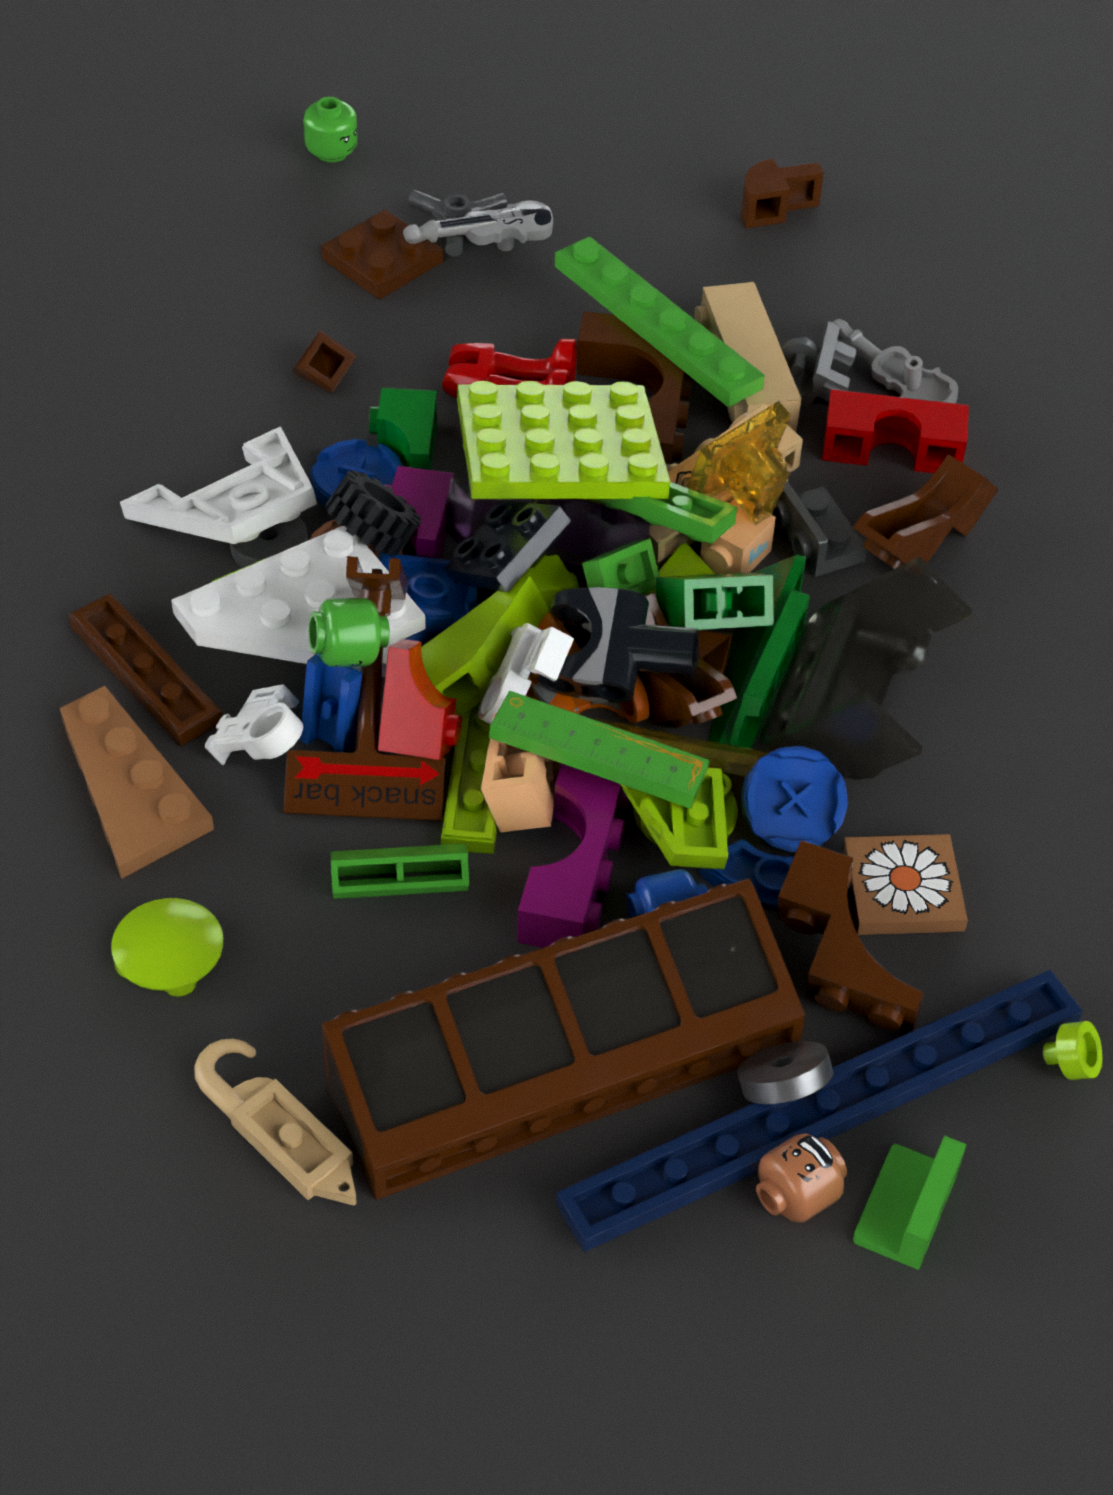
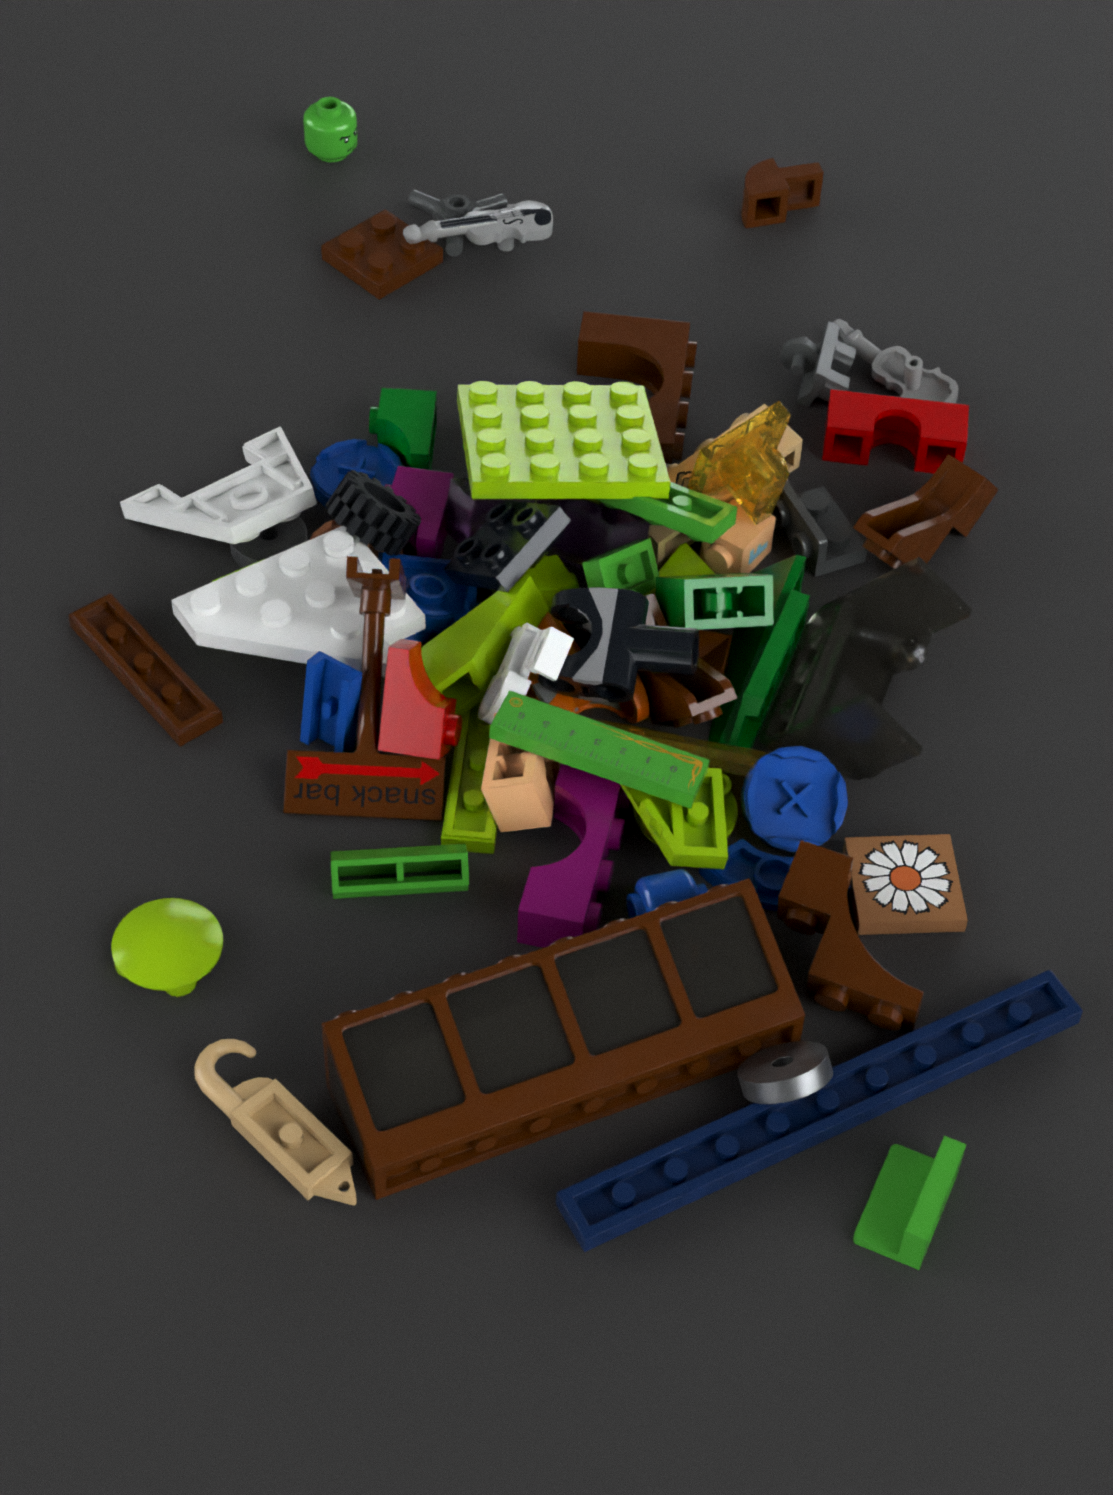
(133, 787): medium nougat wing -> none
(261, 728): white piece -> none
(324, 362): reddish brown slope -> none
(348, 632): bright green head -> none
(482, 363): red piece -> none
(660, 321): bright green plate -> none
(741, 322): tan brick -> none
(801, 1177): nougat head -> none
(1075, 1050): lime tile -> none

